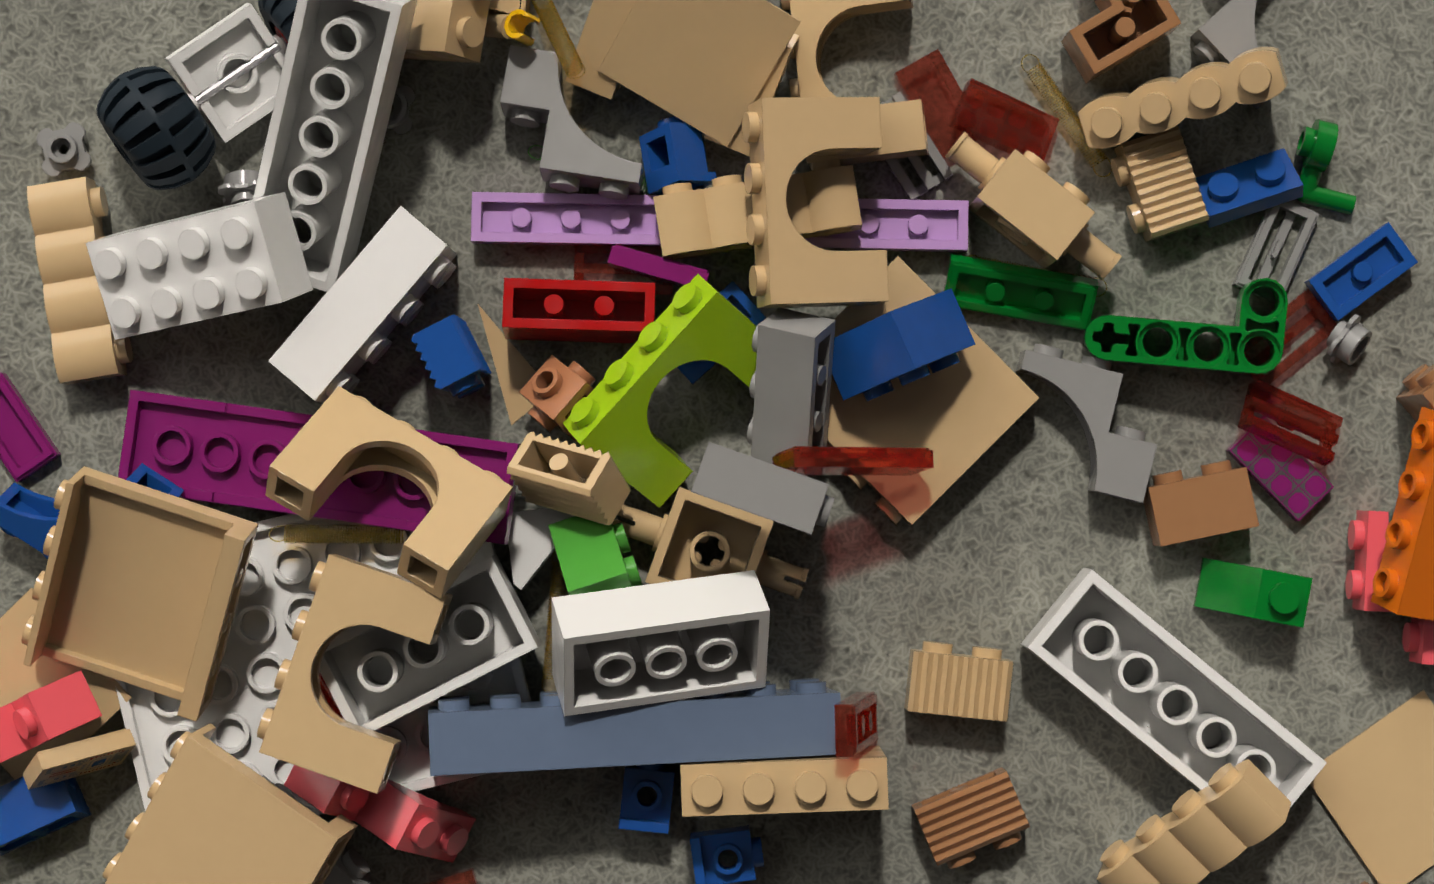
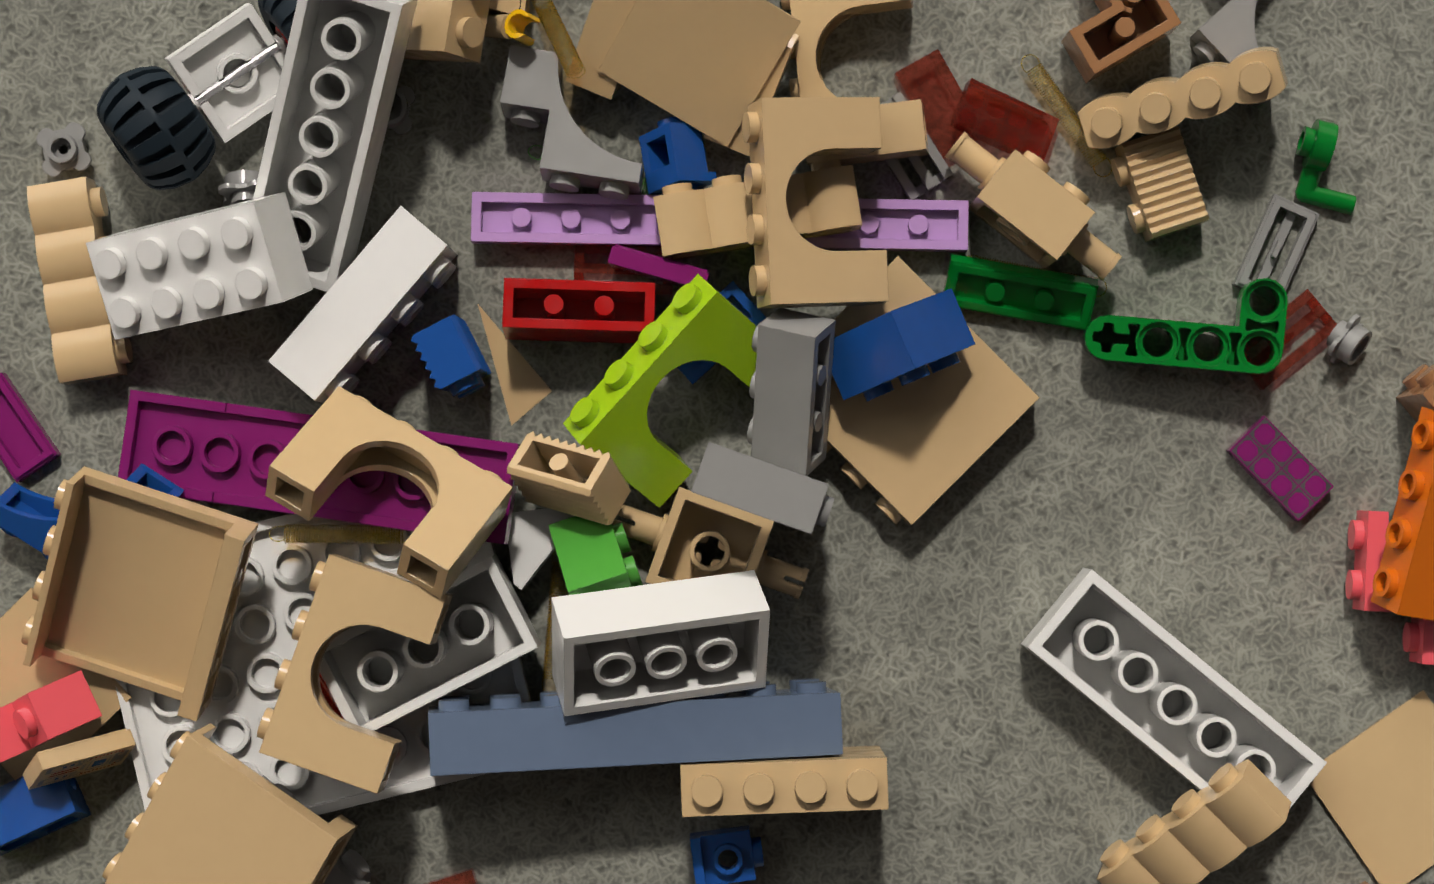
(394, 815): coral arch -> none
(555, 392): nougat brick -> none
(641, 816): blue brick -> none
(855, 460): clear red tile -> none
(855, 723): clear red tile -> none
(959, 683): tan brick -> none
(971, 818): medium nougat brick -> none
(1117, 461): light grey arch -> none
(1200, 504): medium nougat brick -> none
(1249, 187): blue plate -> none
(1253, 592): green slope -> none
(1292, 415): clear red tile -> none
(1361, 272): blue plate -> none

